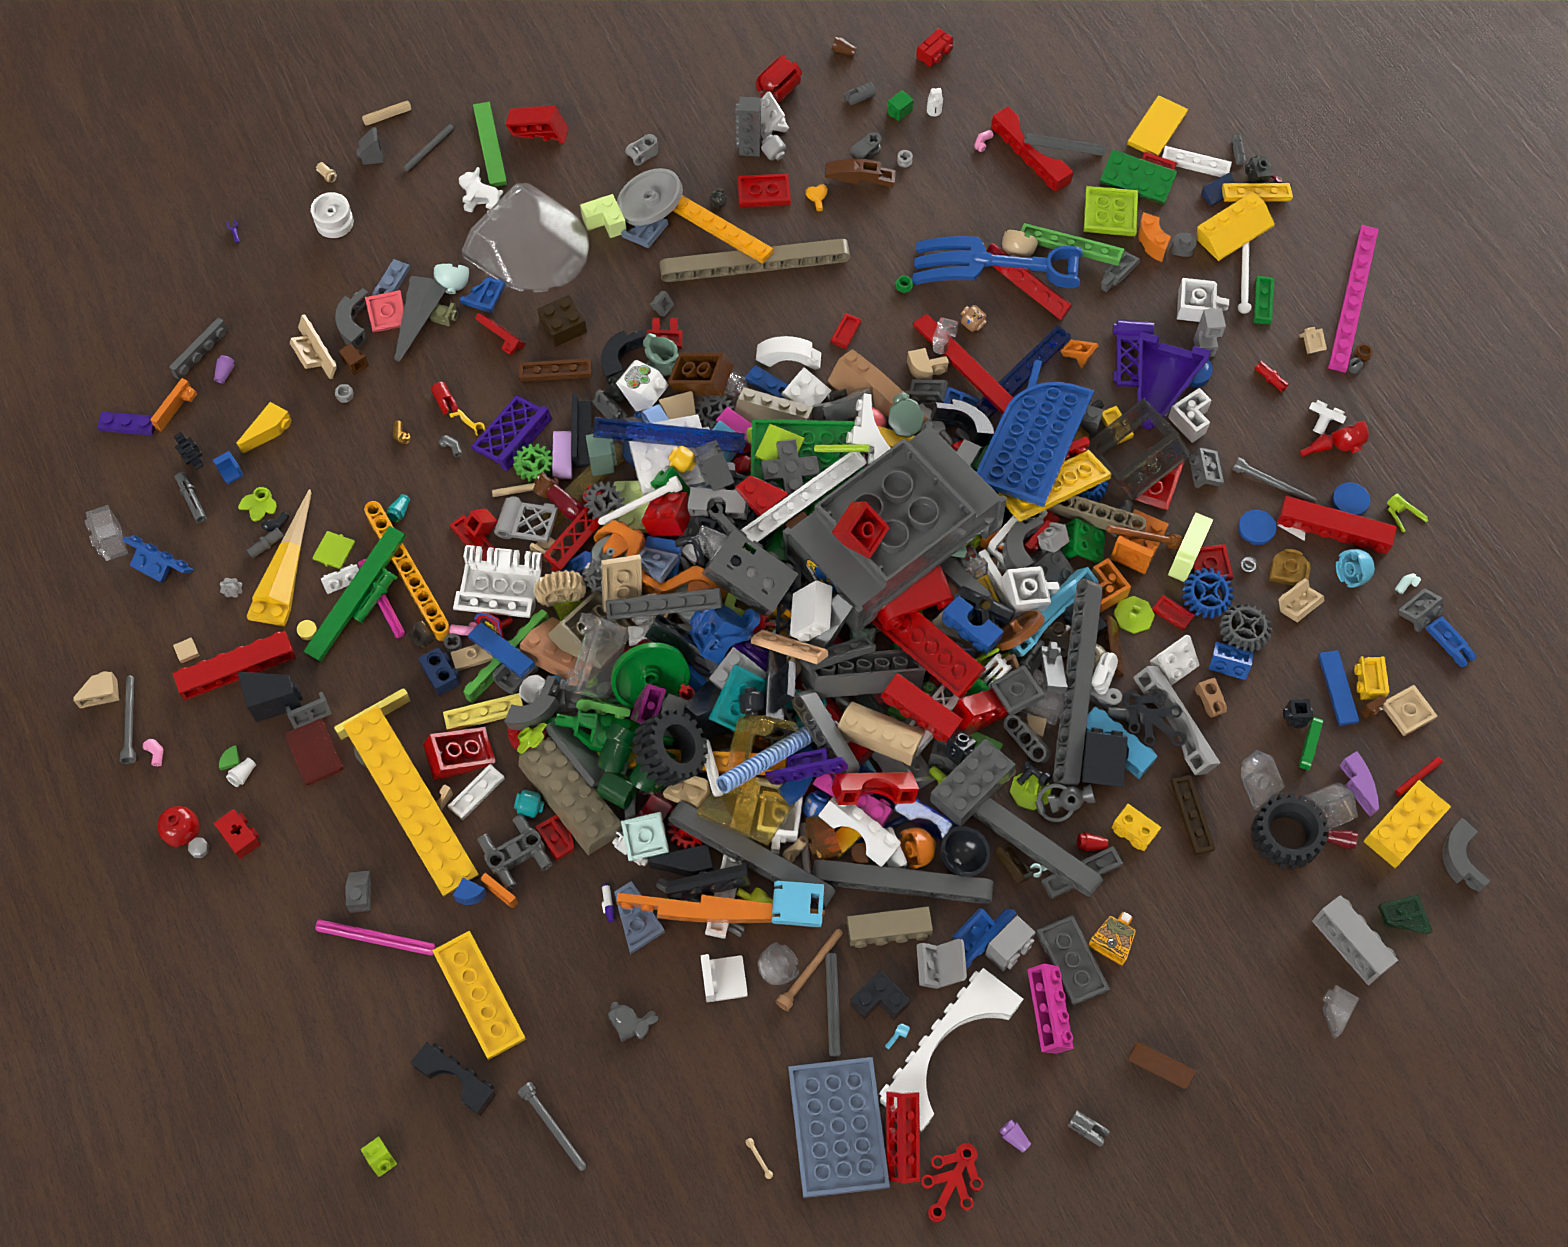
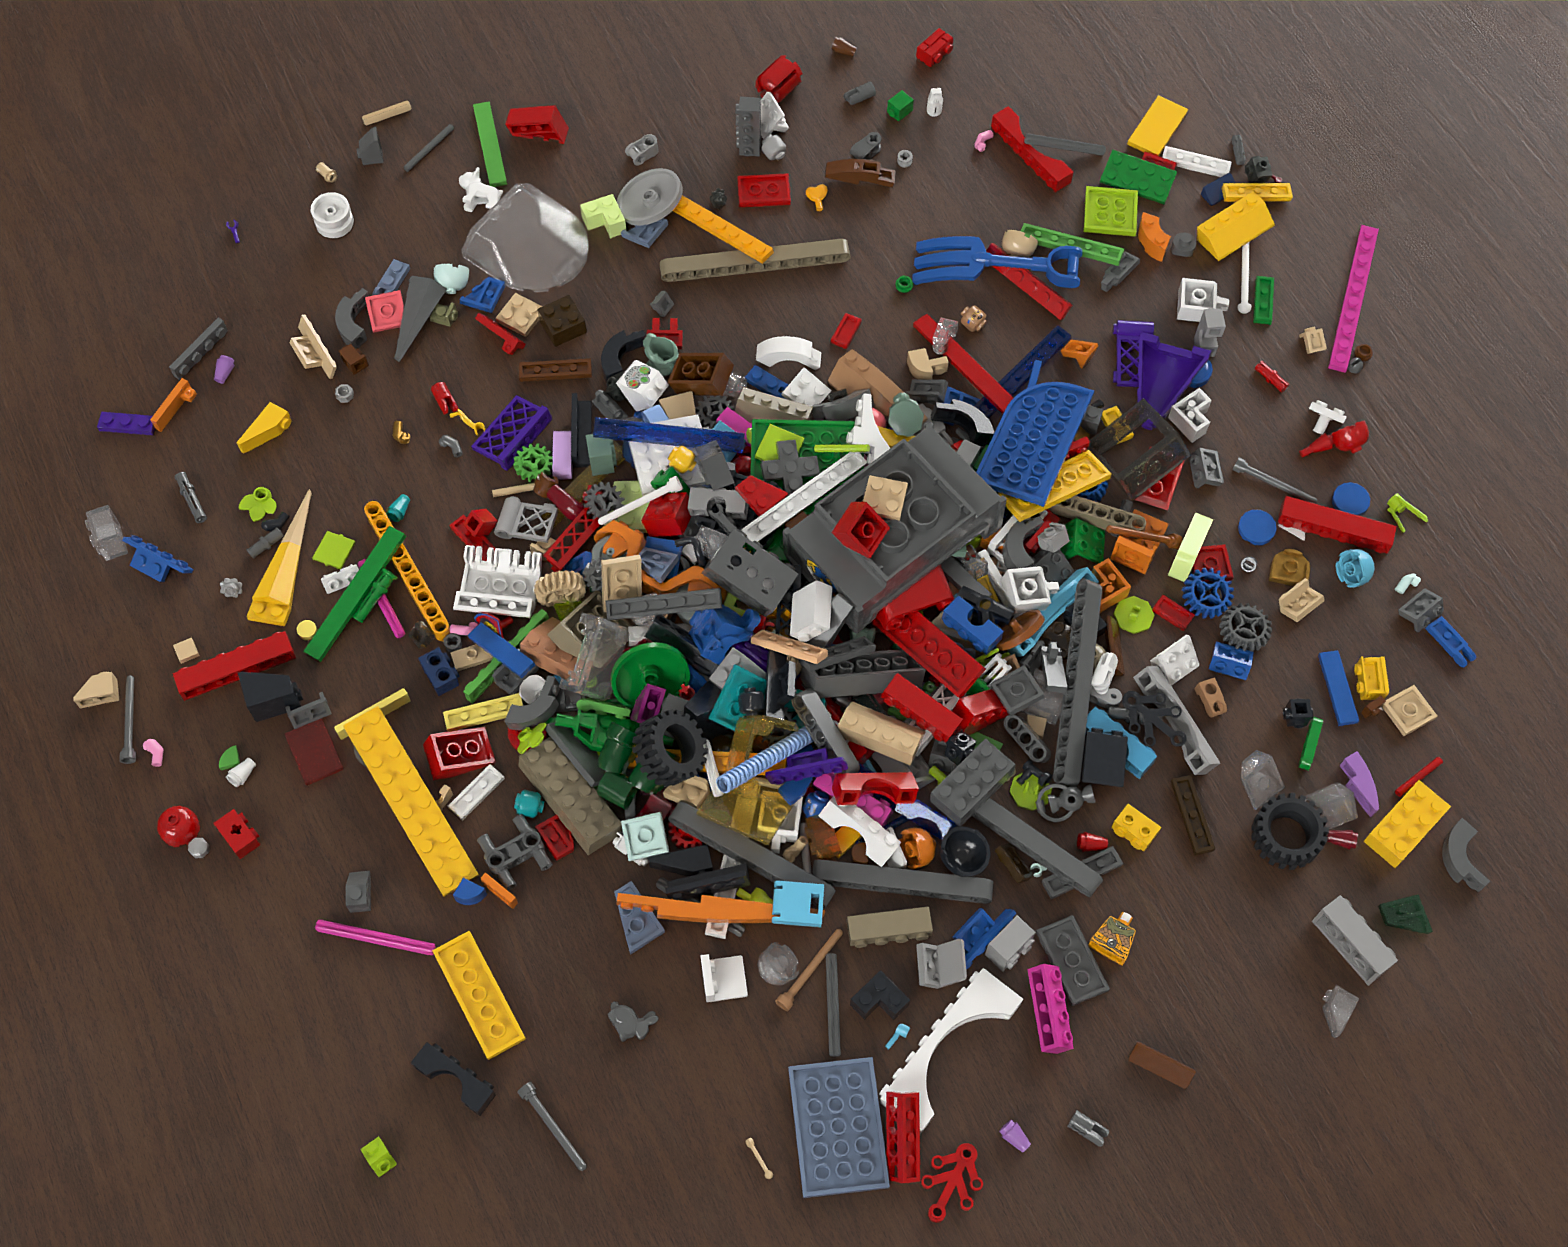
(188, 451): black gear -> none
(228, 467): blue panel -> none
(519, 315): none -> tan plate
(607, 904): piece -> none
(886, 496): none -> tan plate

